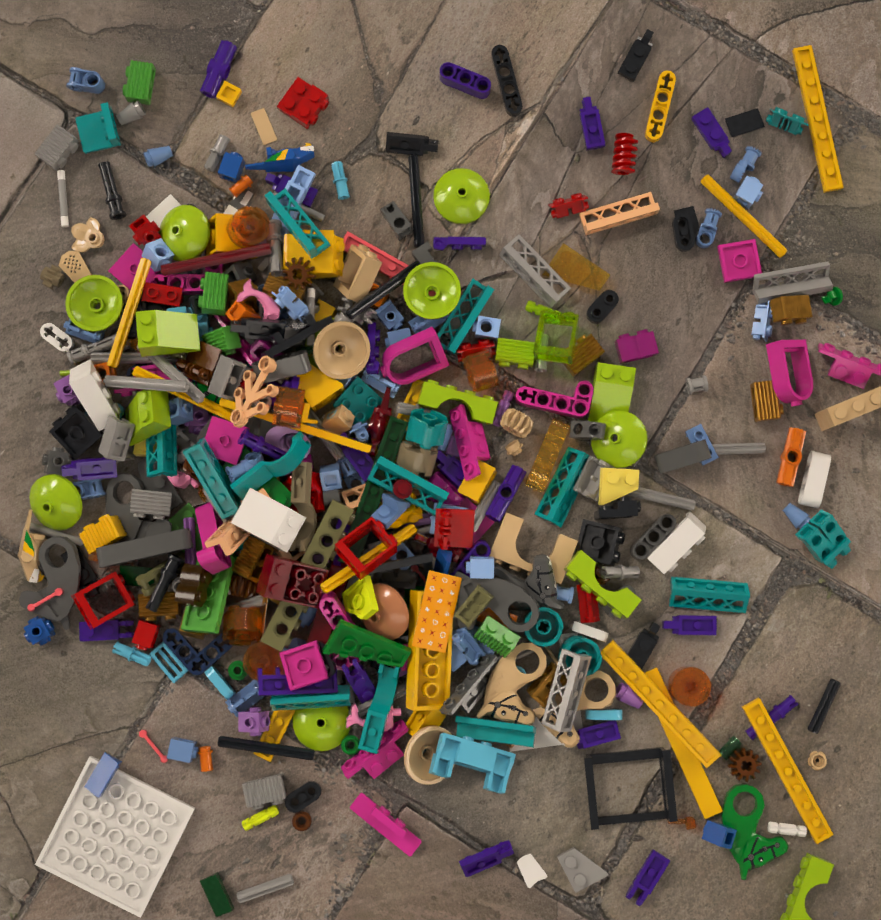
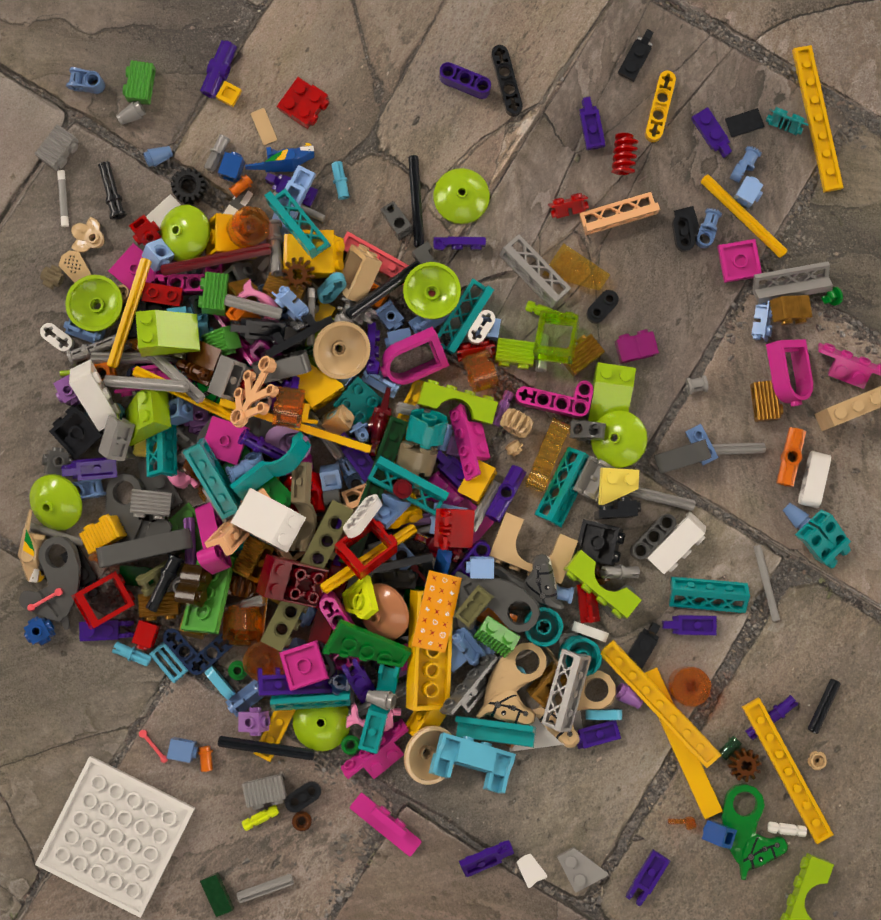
(98, 130): teal bracket -> none
(102, 774): slope -> none
(185, 175): none -> black tyre
(253, 306): none -> light grey axle
(331, 287): none -> medium azure beam
(341, 678): none -> dark blue plate
(362, 516): none -> white beam
(382, 699): none -> light grey cone
(410, 144): black hinge -> none
(485, 329): none -> white beam
(631, 755): black piece -> none
(766, 583): none -> light grey bar

